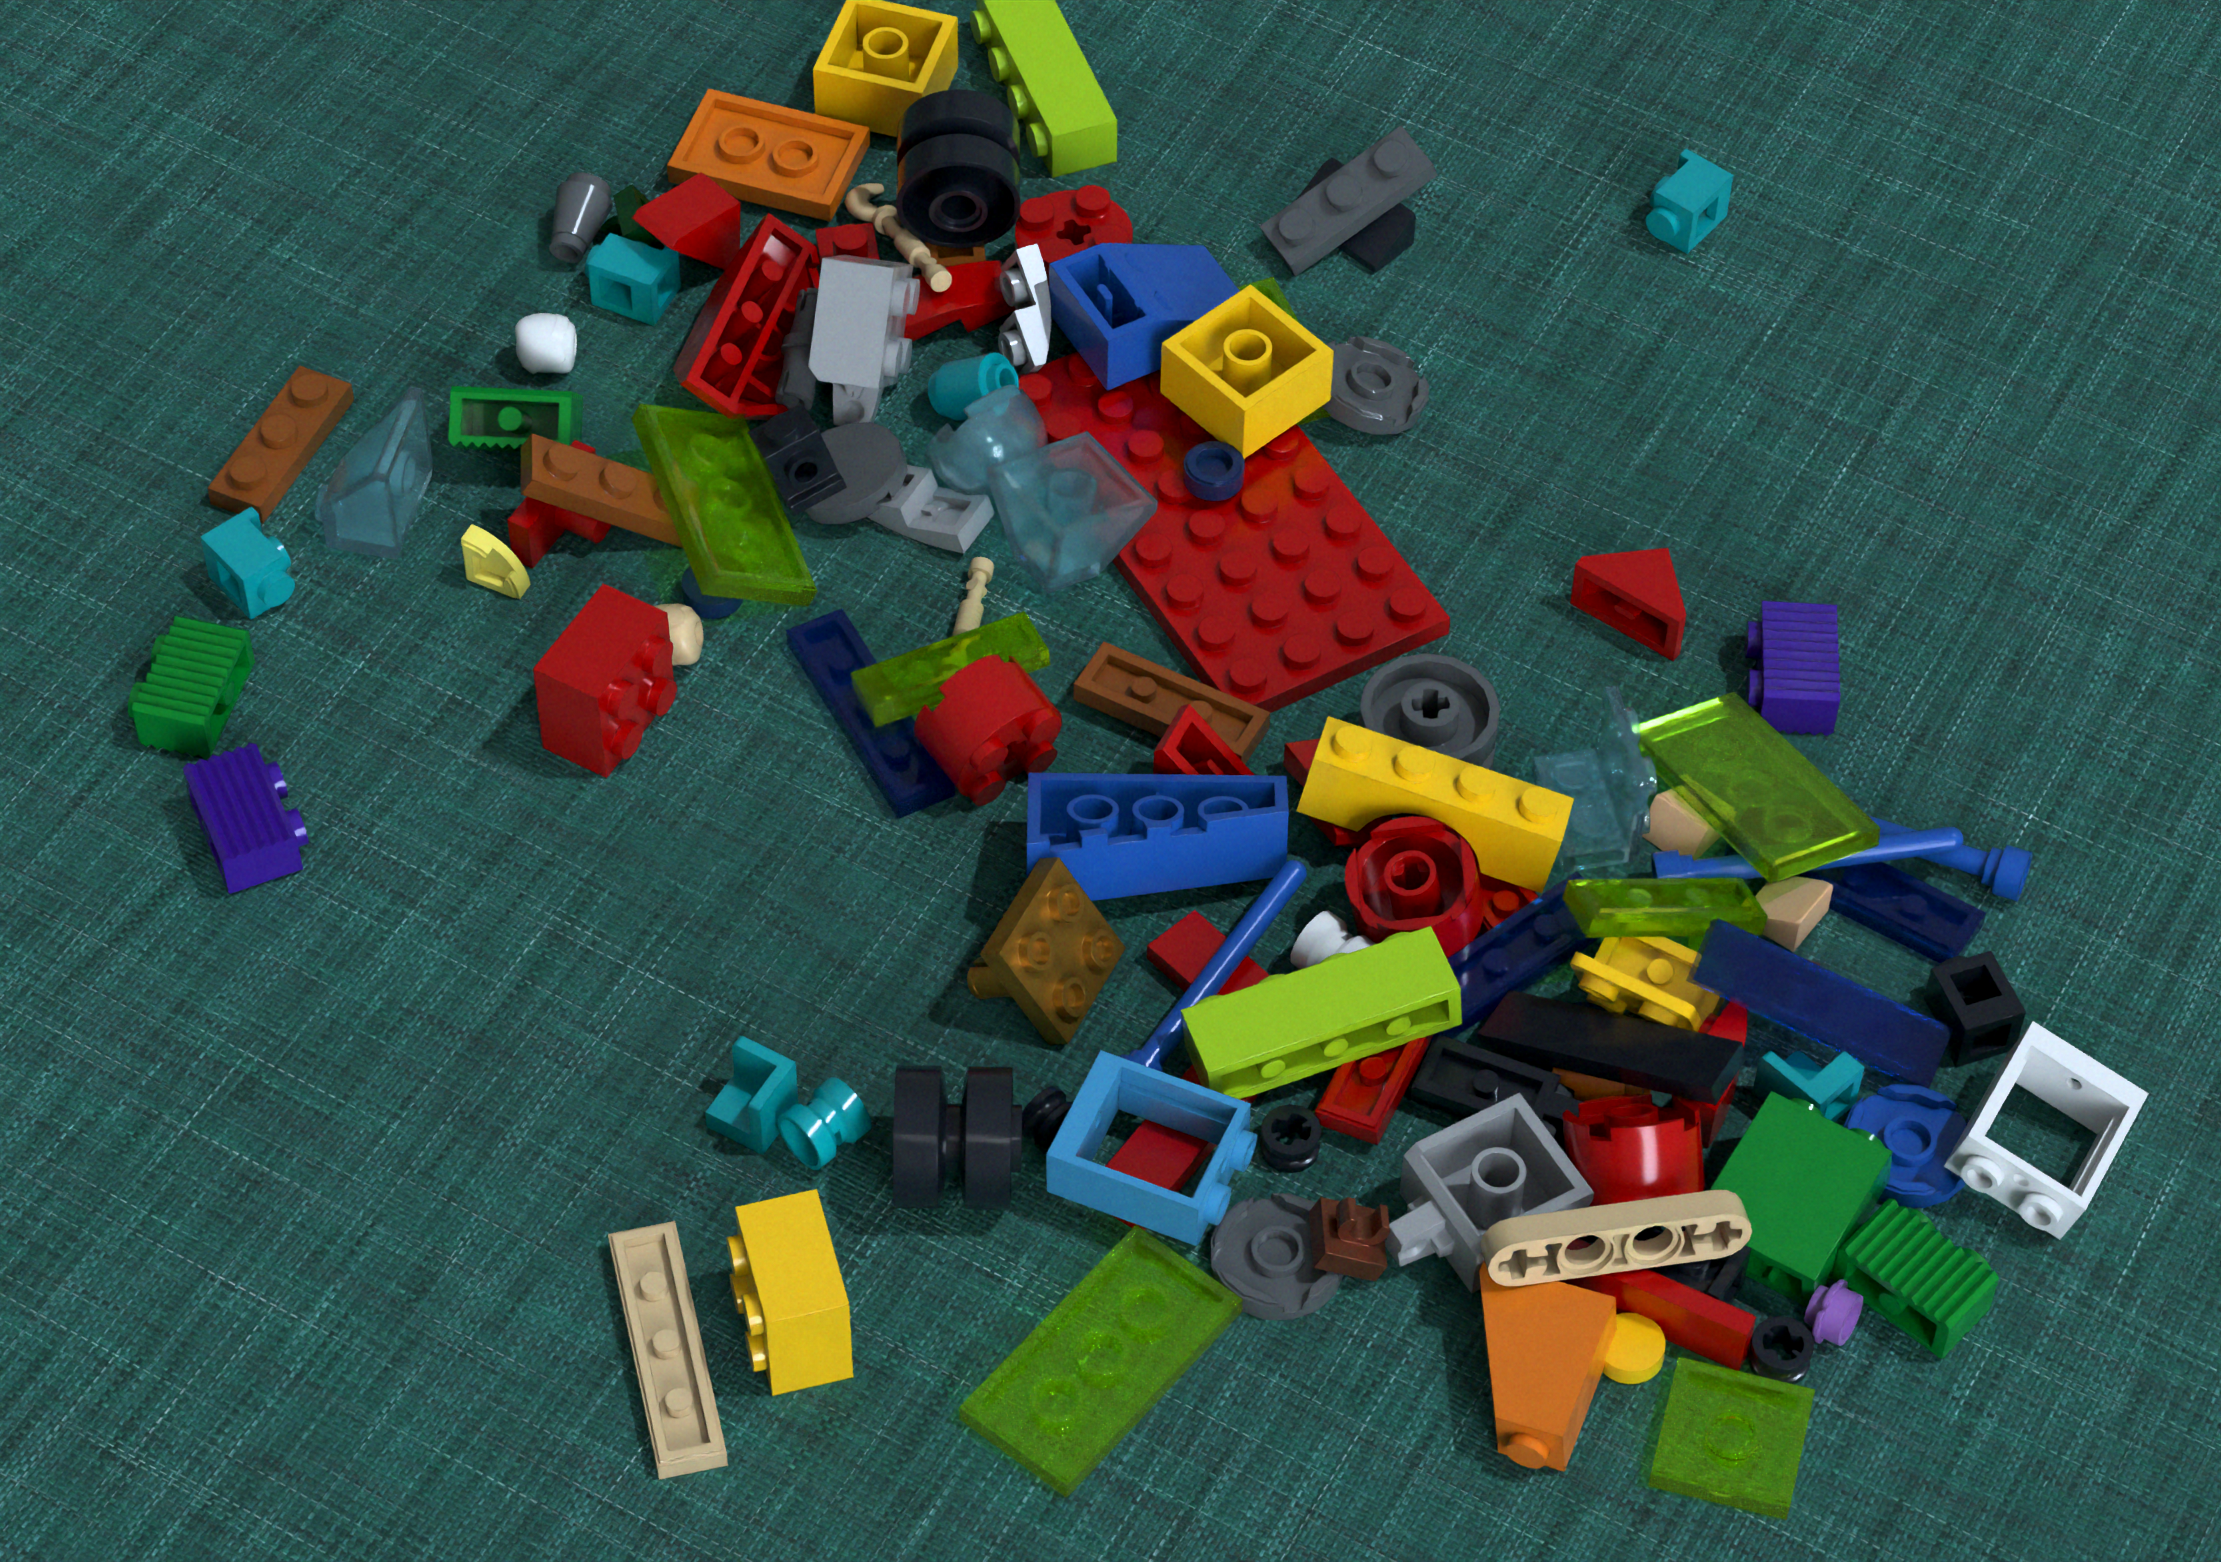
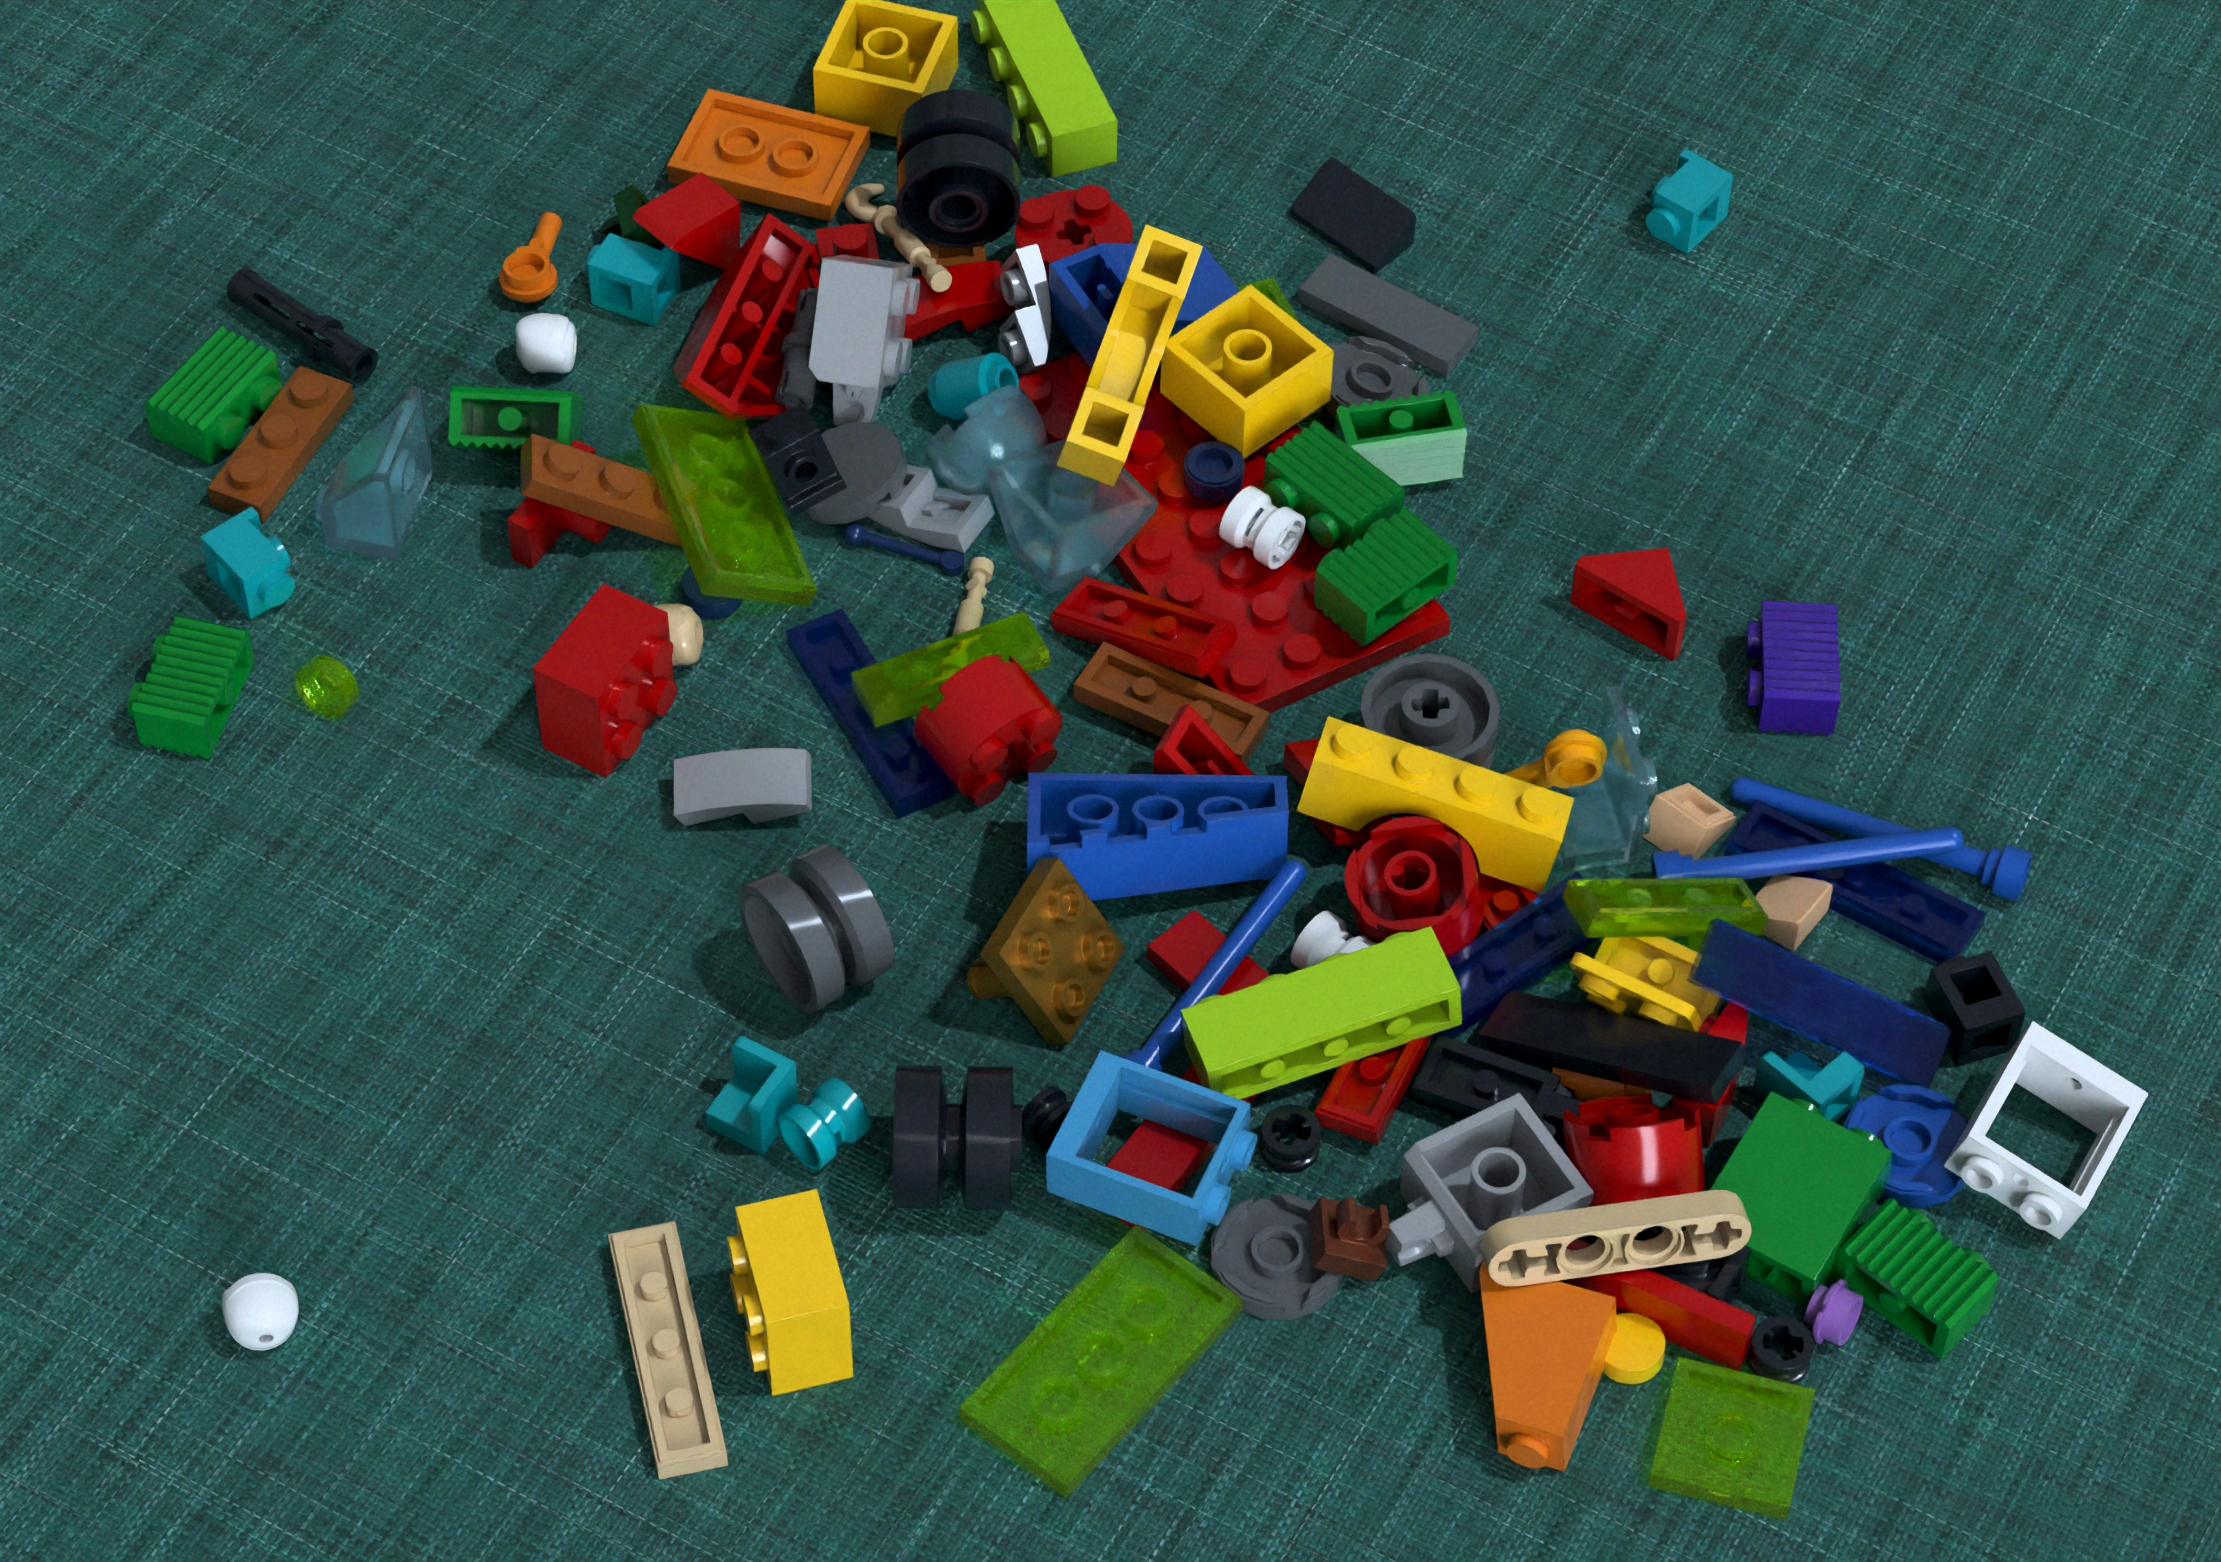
(214, 395): none -> green brick
(244, 817): dark purple brick -> none
(260, 1310): none -> white piece
(327, 686): none -> clear neon green tile
(347, 353): none -> black pin
(493, 563): light yellow tile -> none
(528, 271): none -> orange plate
(578, 215): dark grey cone -> none
(747, 781): none -> light grey slope
(816, 928): none -> dark grey wheel
(950, 561): none -> dark blue hinge
(1129, 355): none -> yellow arch
(1144, 626): none -> red tile
(1262, 527): none -> white wheel
(1330, 486): none -> green brick
(1348, 200): dark grey plate -> none
(1384, 576): none -> green brick
(1388, 314): none -> dark grey tile
(1409, 437): none -> green brick
(1567, 761): none -> light orange plate
(1755, 788): clear neon green tile -> none

